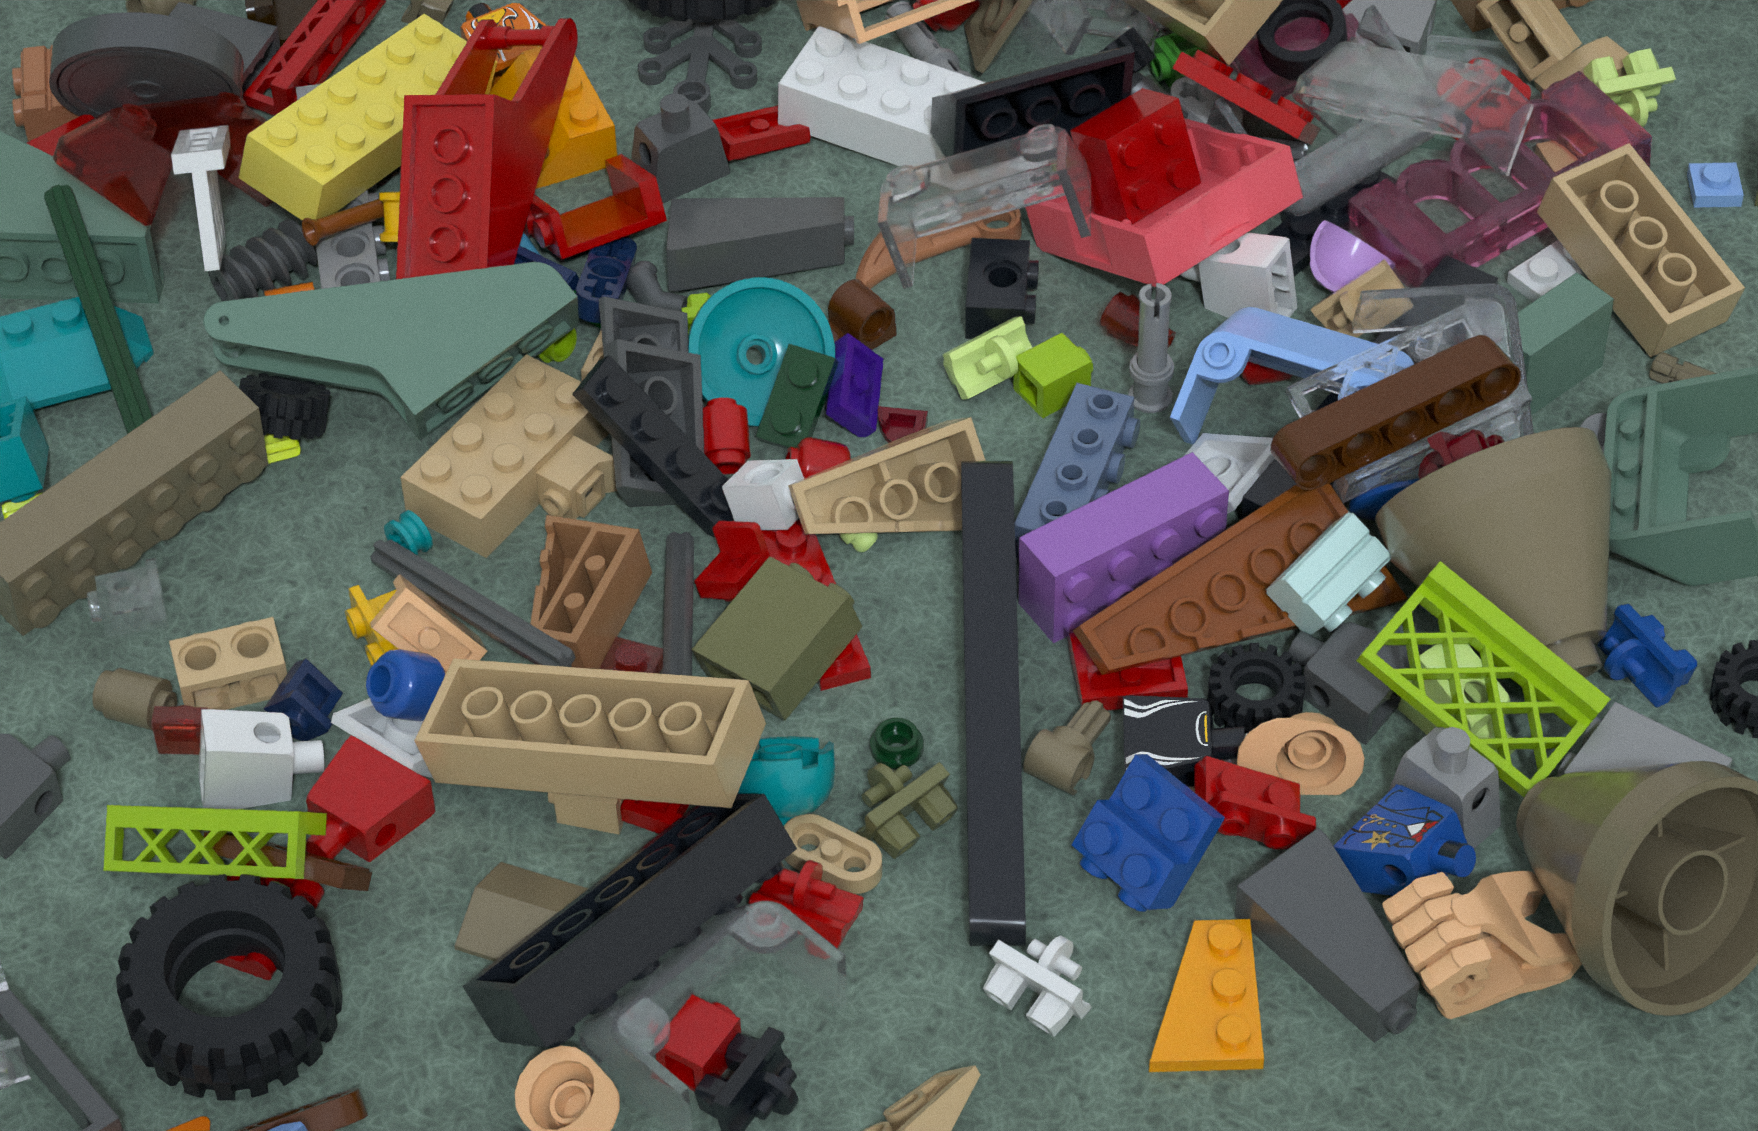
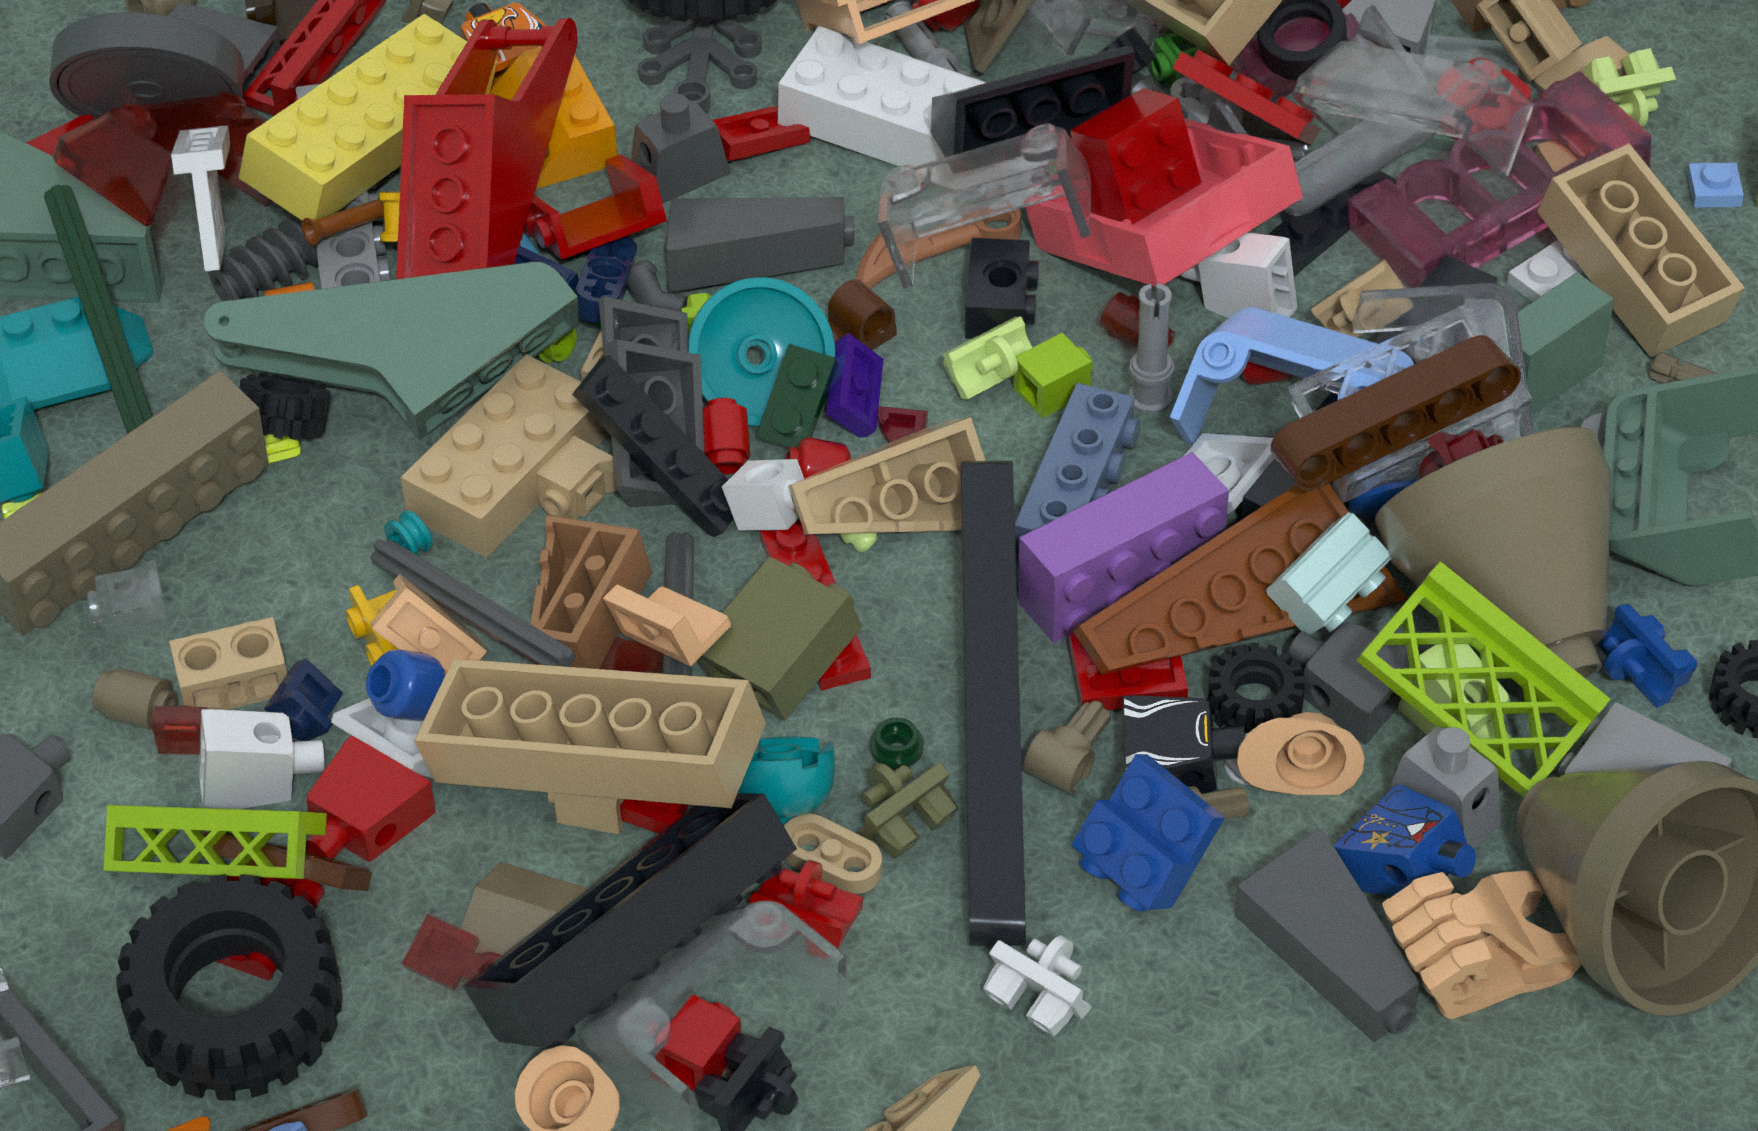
(37, 107): nougat brick -> none
(446, 954): none -> clear red plate
(667, 622): none -> light nougat panel
(740, 557): red bracket -> none
(1213, 1004): light orange wing -> none
(1253, 803): red bracket -> none
(1340, 256): lavender helmet -> none

